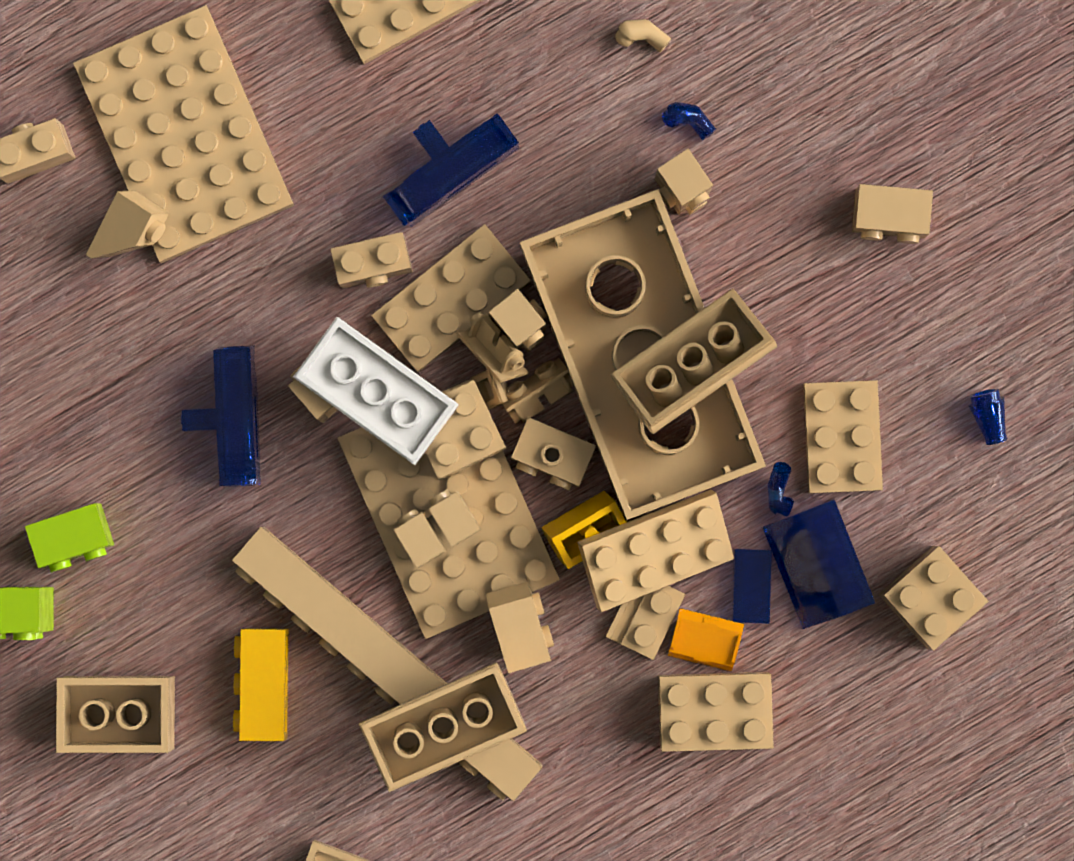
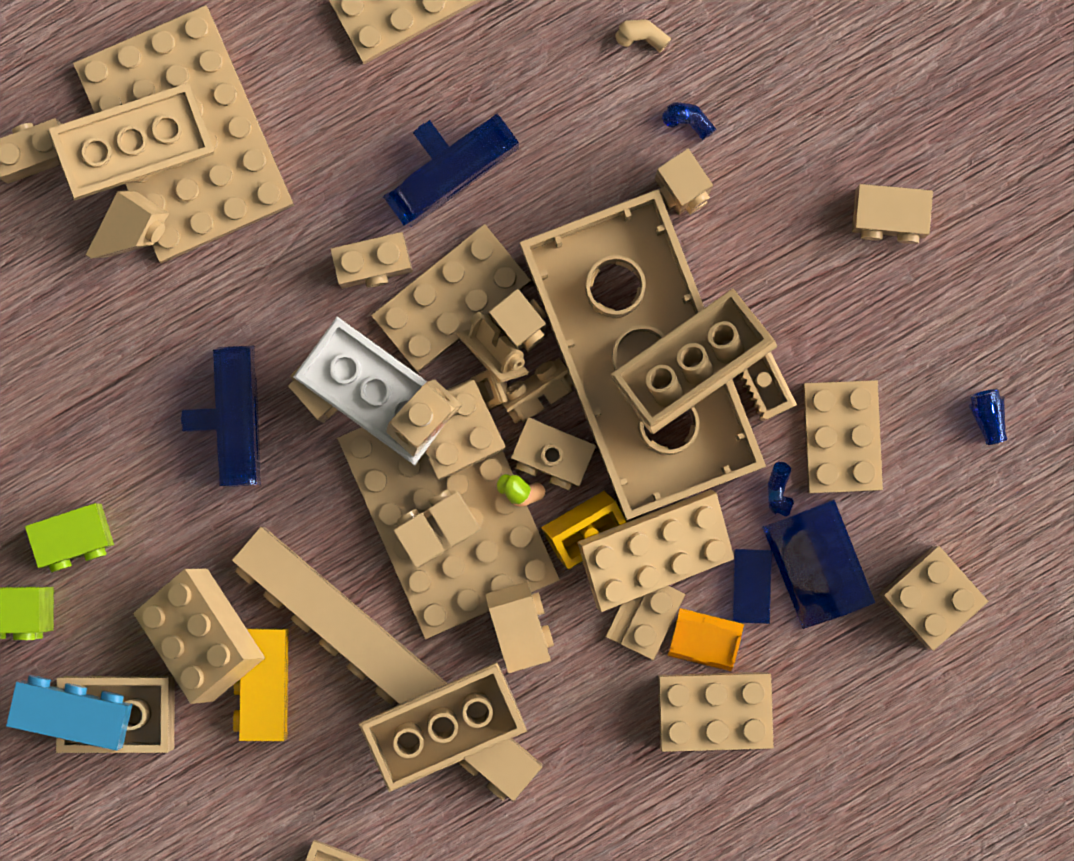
(69, 713): none -> dark azure brick
(131, 141): none -> tan plate
(198, 635): none -> tan brick
(422, 417): none -> tan torso
(519, 491): none -> lime arm
(767, 388): none -> tan brick

